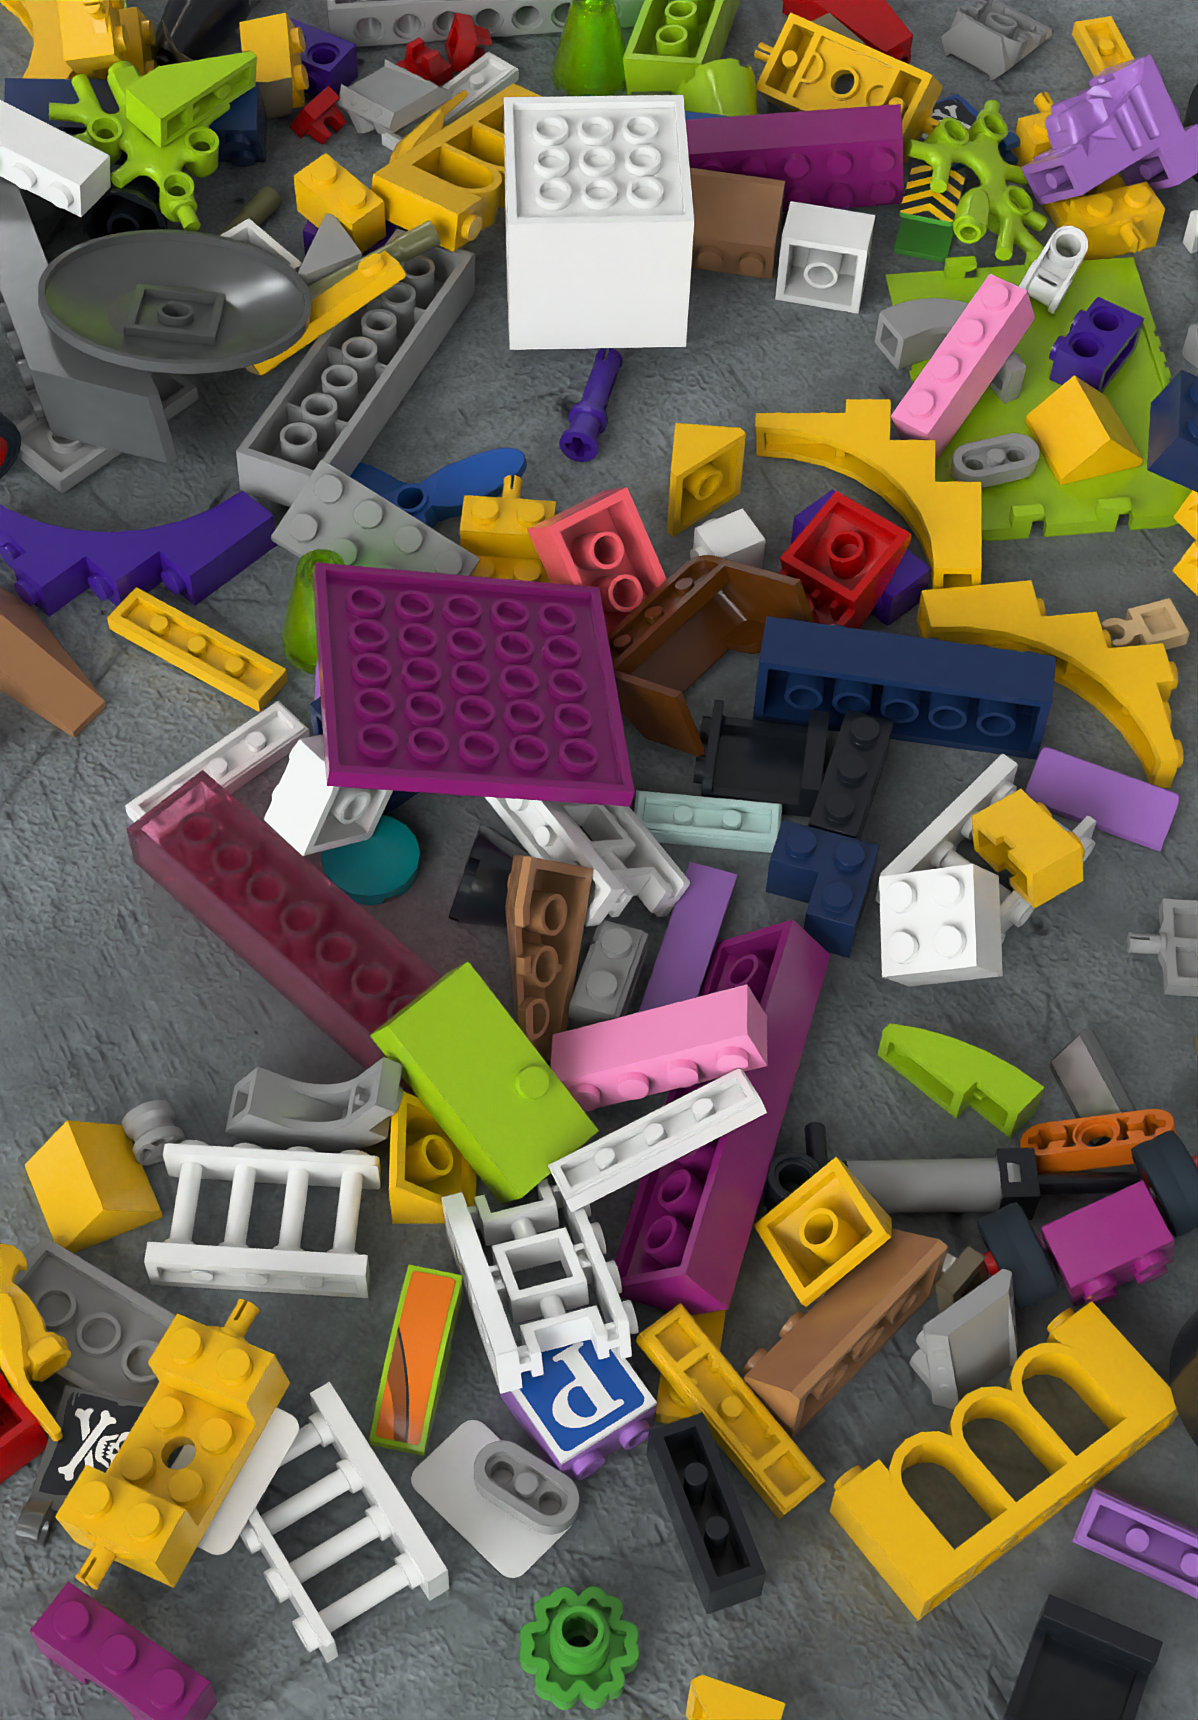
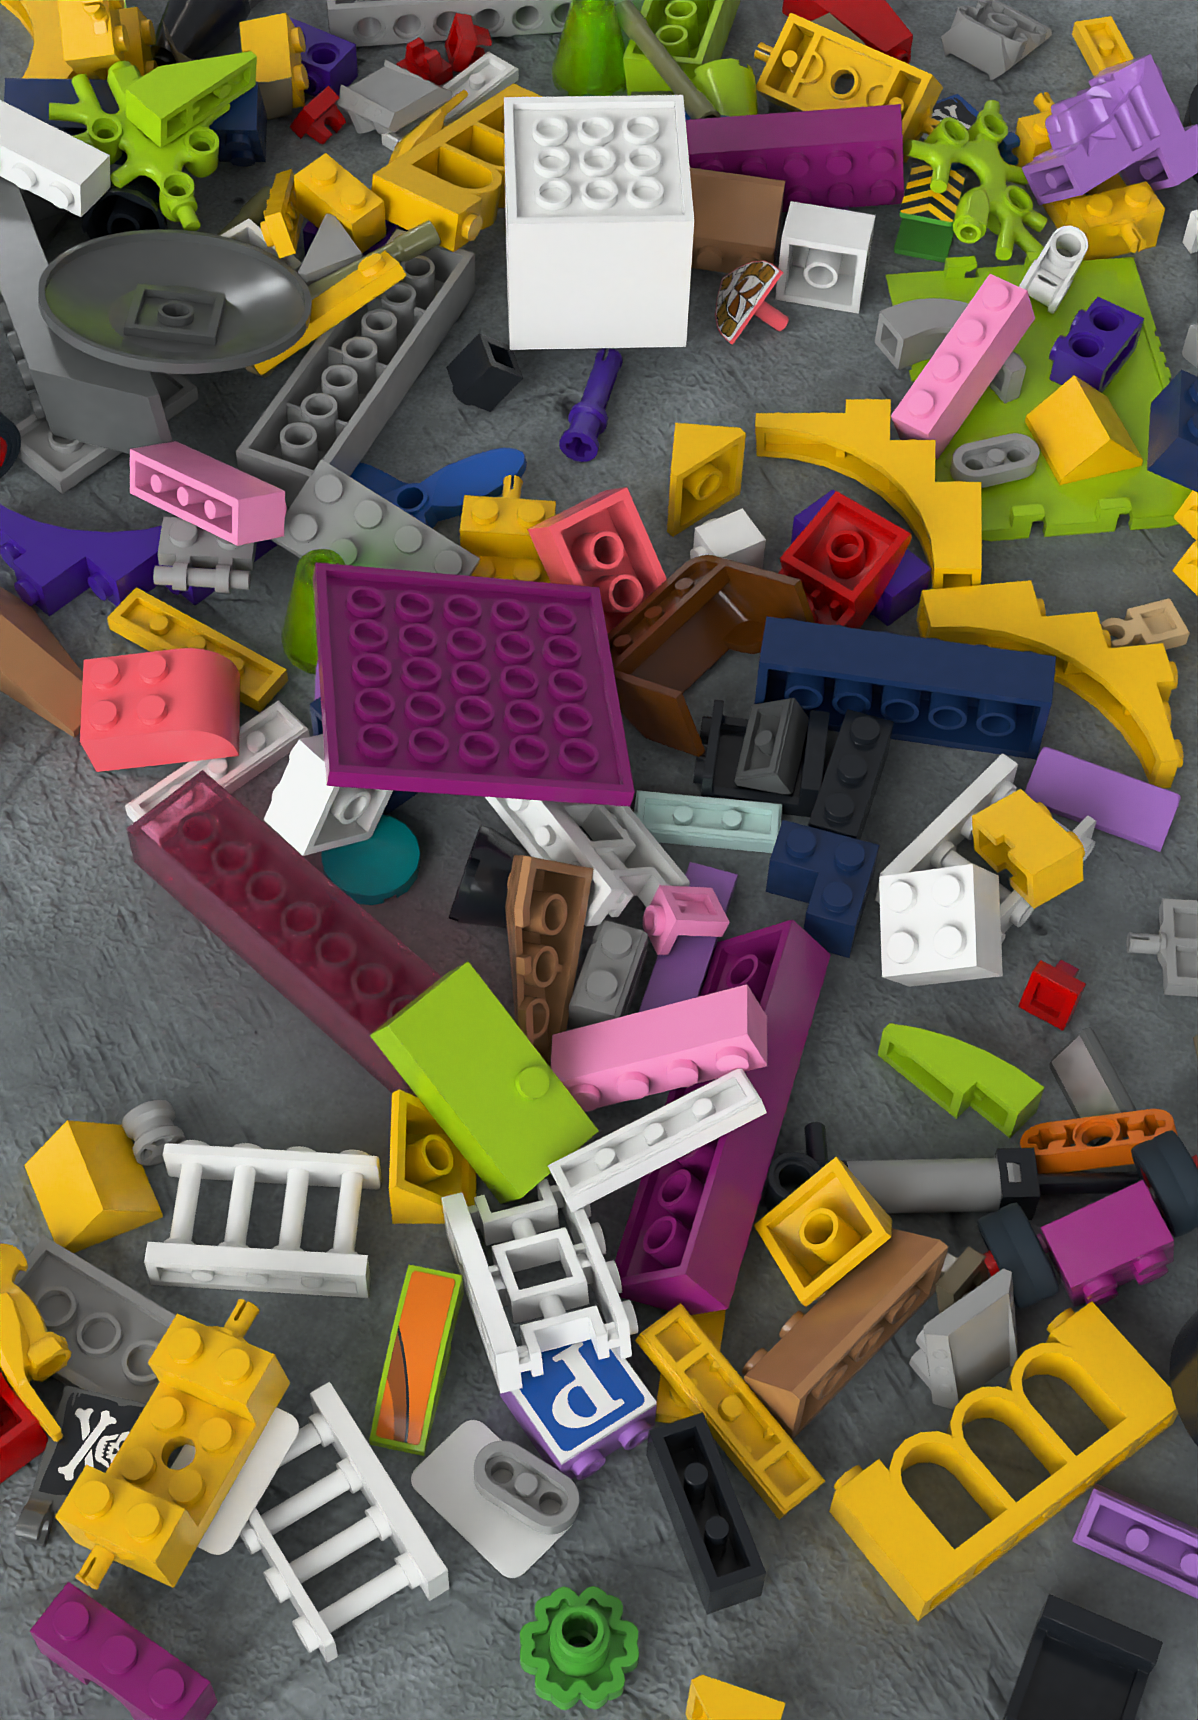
(159, 708): none -> coral brick
(190, 546): none -> light grey plate
(207, 493): none -> bright pink brick
(282, 219): none -> yellow plate
(316, 1116): light grey arch -> none
(484, 373): none -> black brick
(638, 30): none -> olive piece
(683, 912): none -> bright pink bracket
(744, 295): none -> shield
(773, 746): none -> dark grey slope
(1053, 993): none -> red tile

